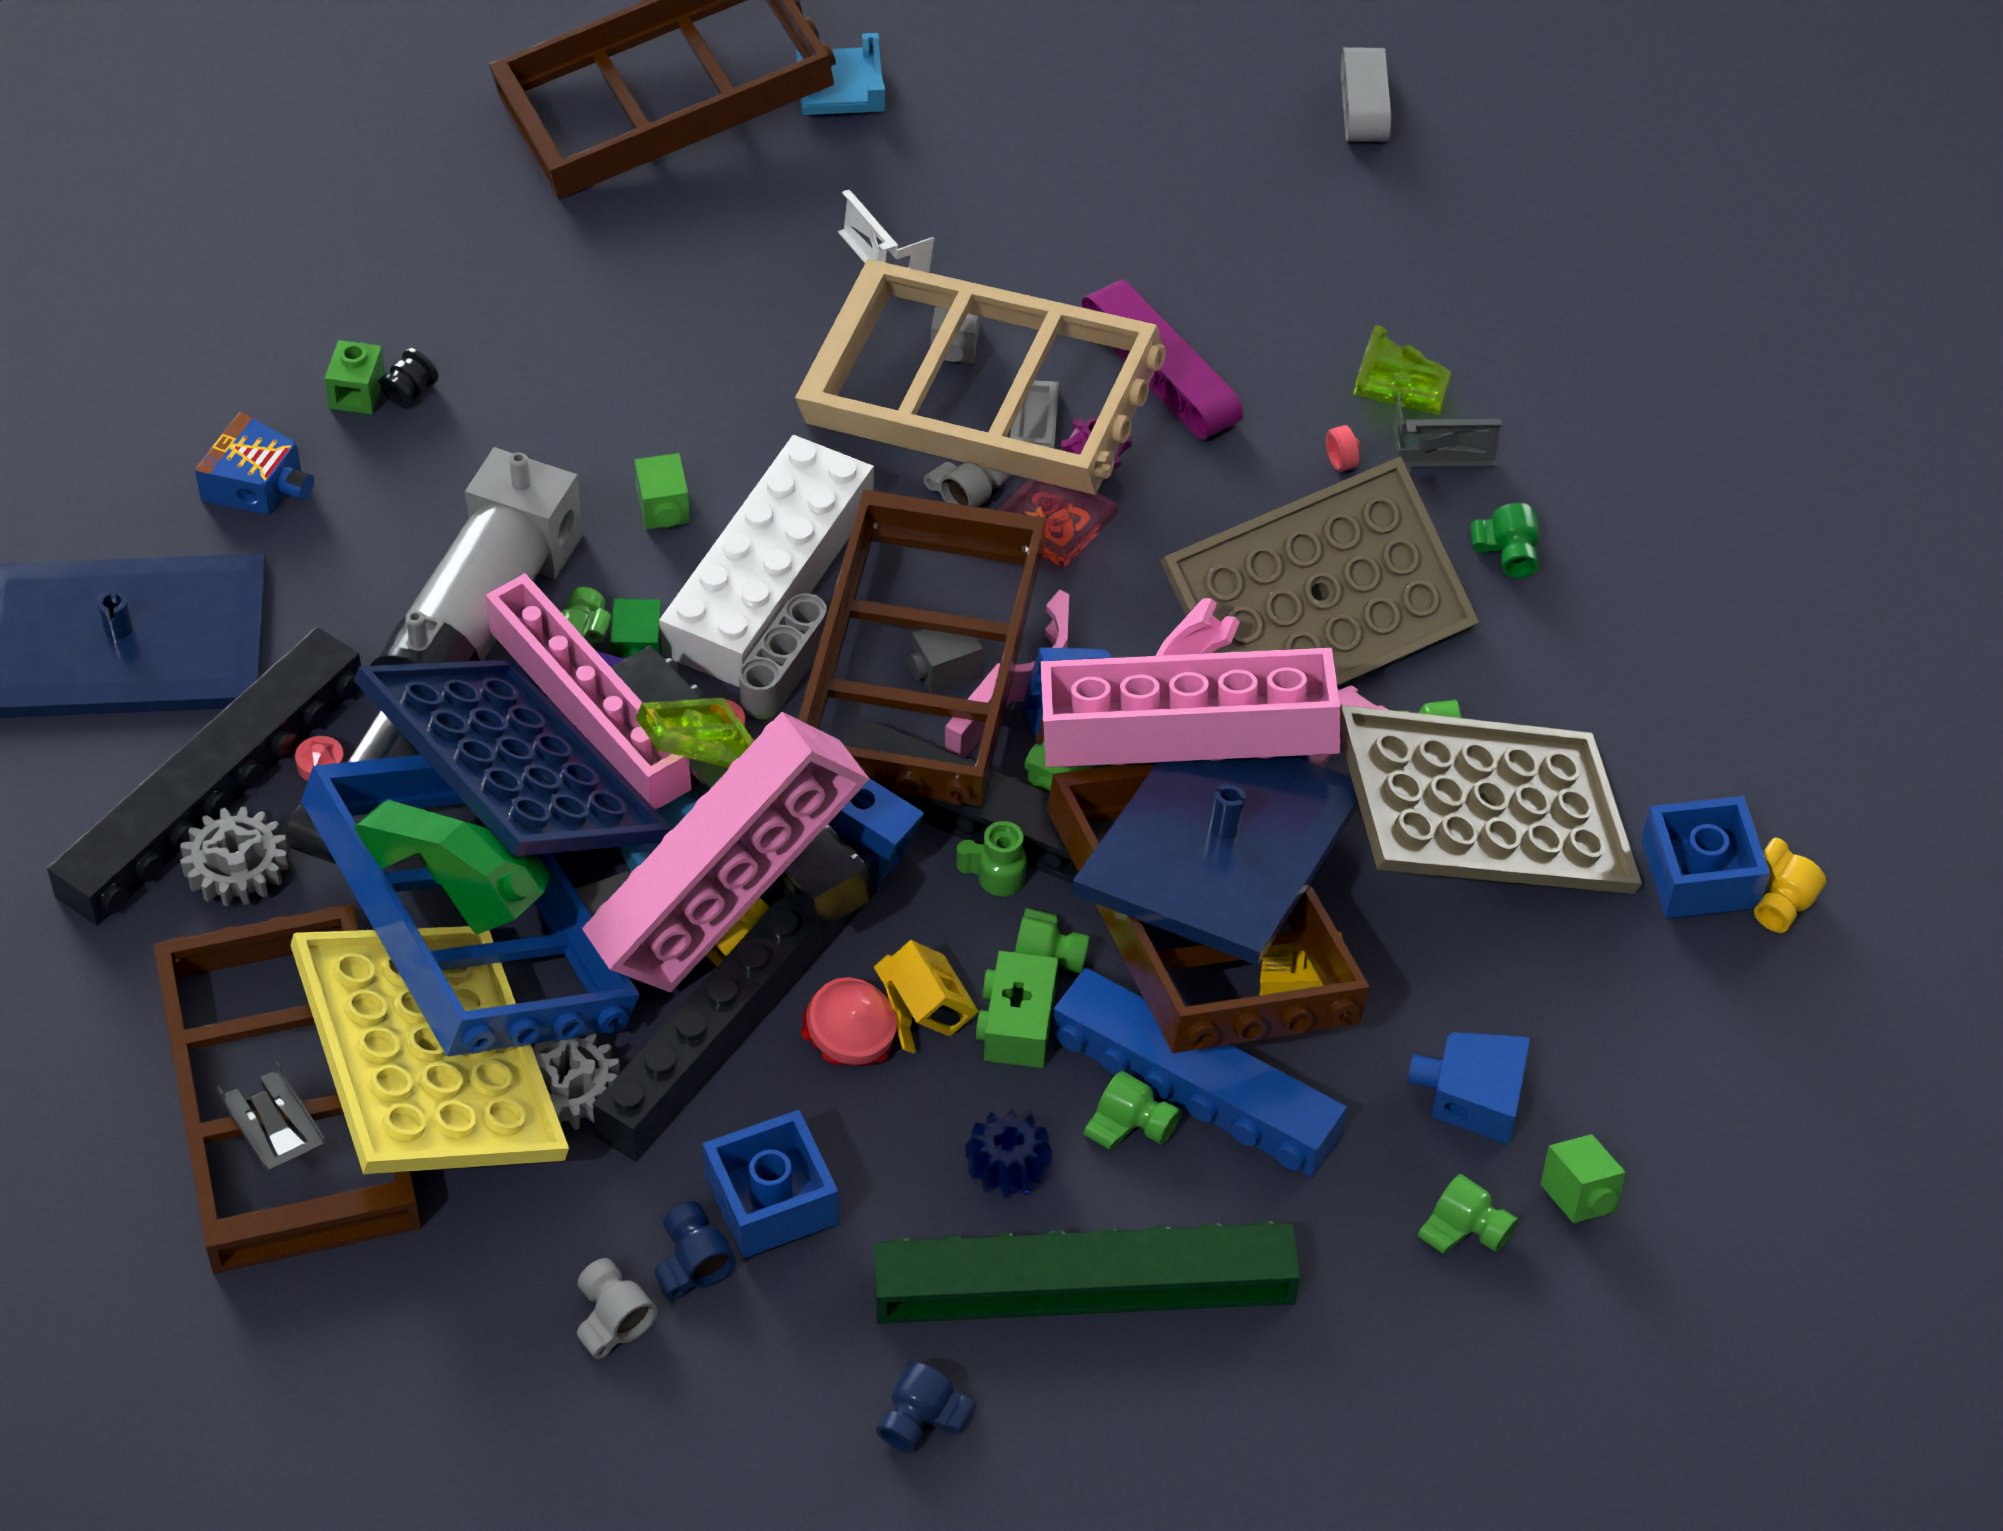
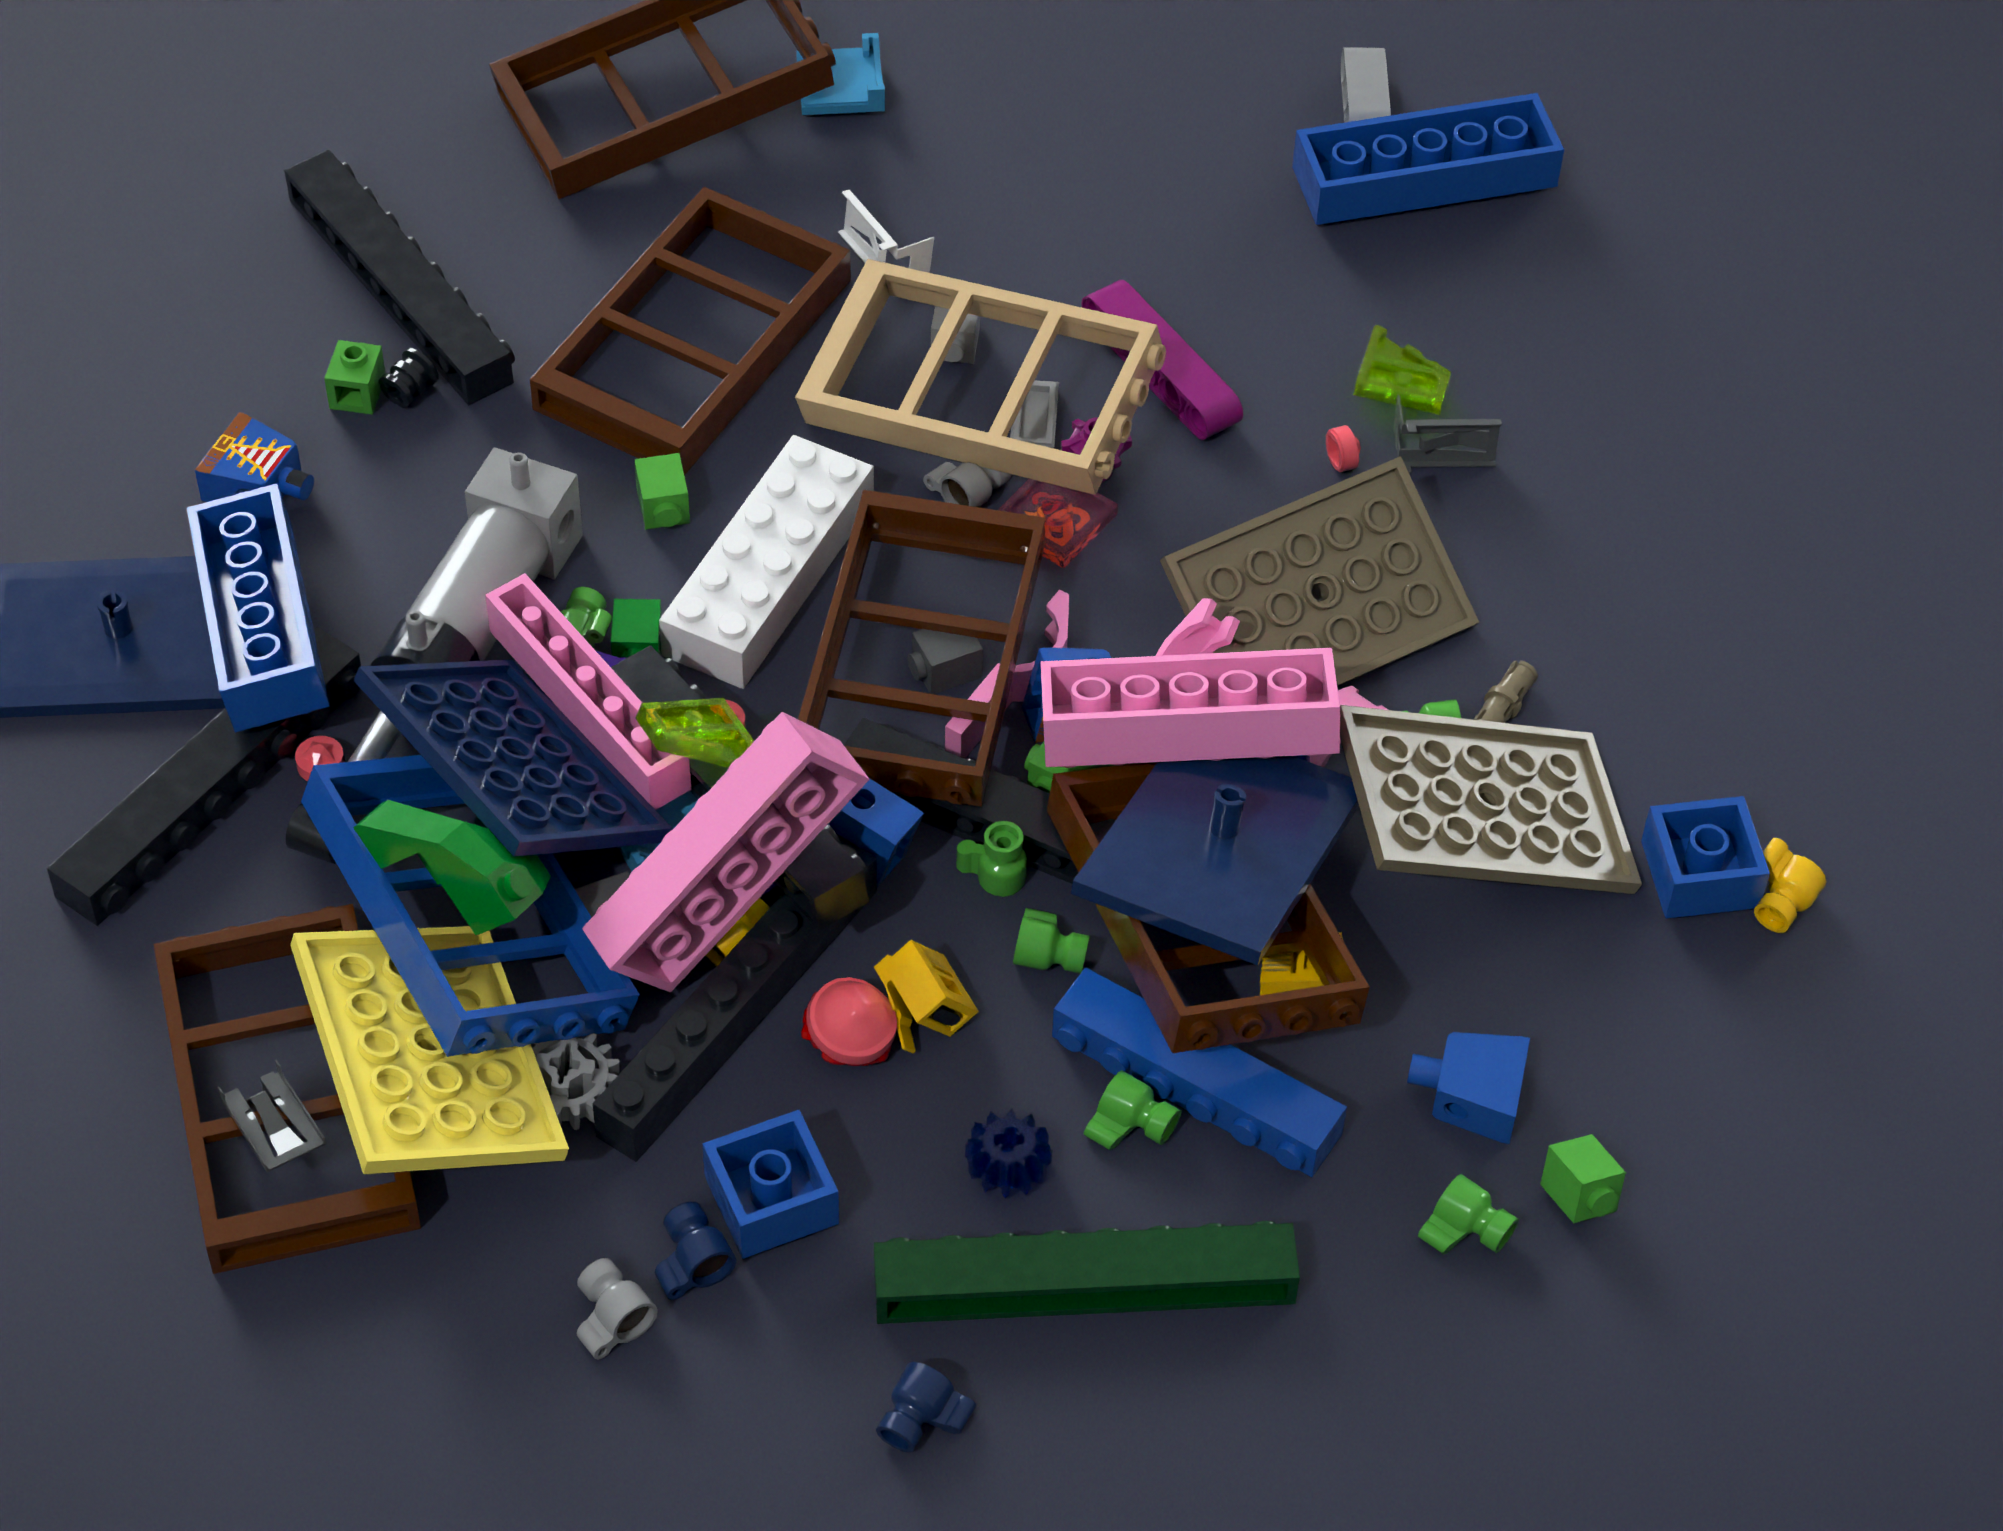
(234, 856): light grey gear -> none
(256, 608): none -> blue brick
(400, 277): none -> black brick
(641, 432): none -> reddish brown window
(782, 656): light grey beam -> none
(1019, 1009): bright green brick -> none
(1427, 158): none -> blue brick
(1505, 698): none -> dark tan pin
(1513, 532): green piece -> none

